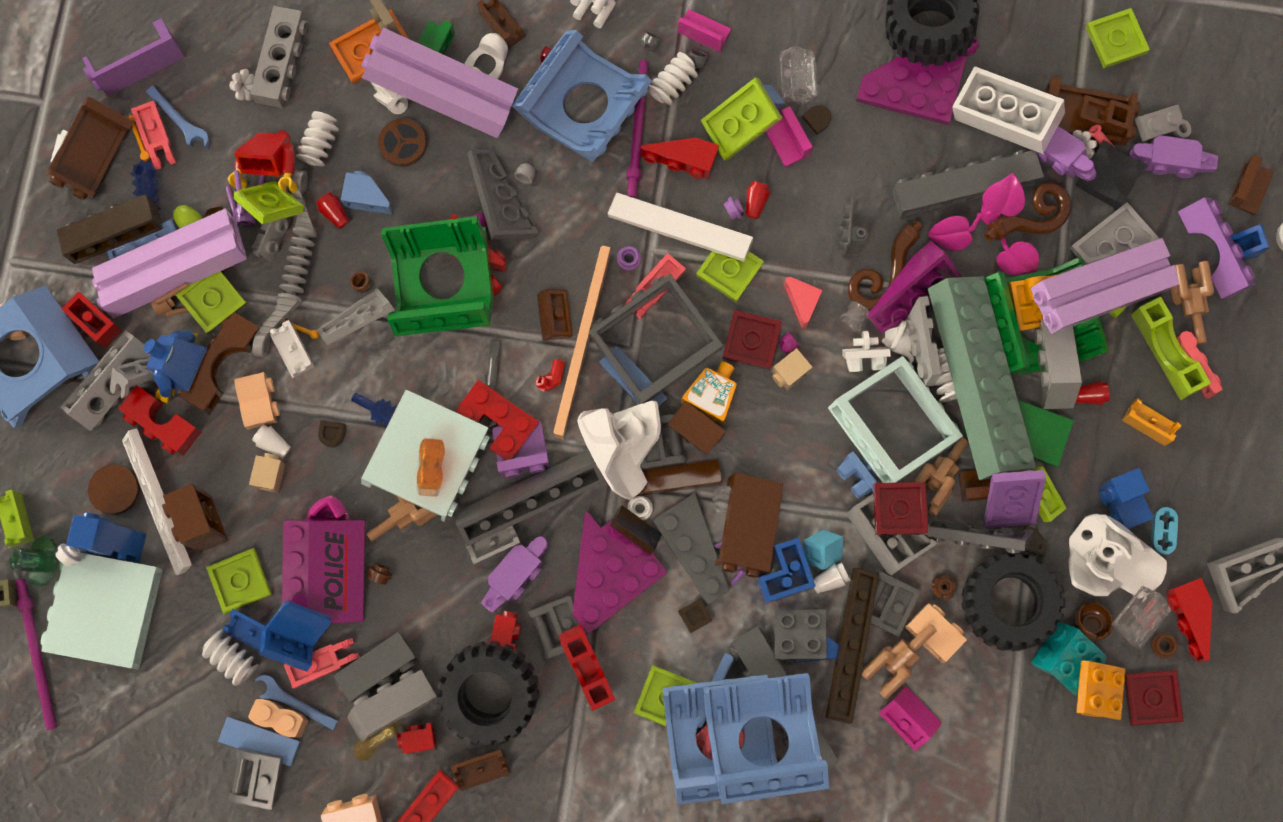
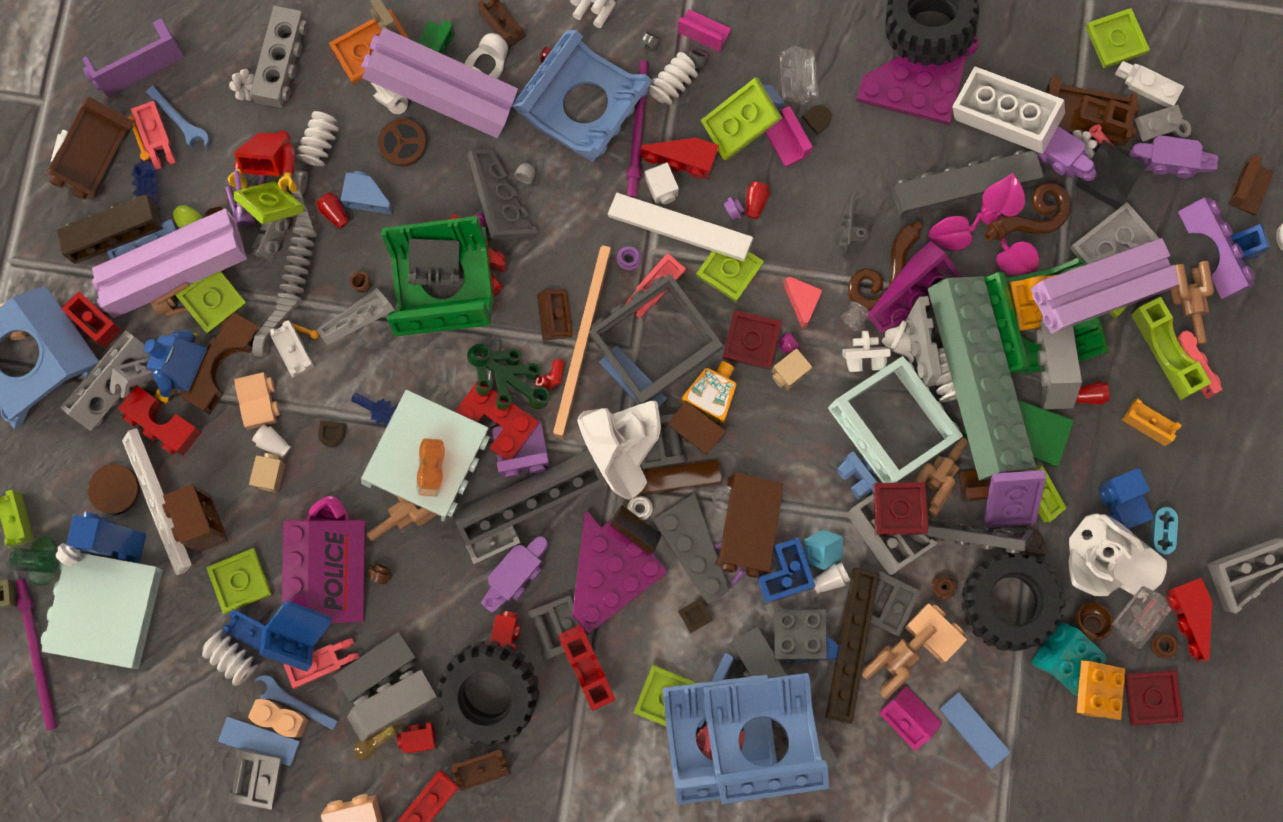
(433, 262): none -> dark grey hinge
(506, 374): none -> dark green plant
(661, 184): none -> white brick
(974, 730): none -> medium blue tile
(1150, 84): none -> white hinge

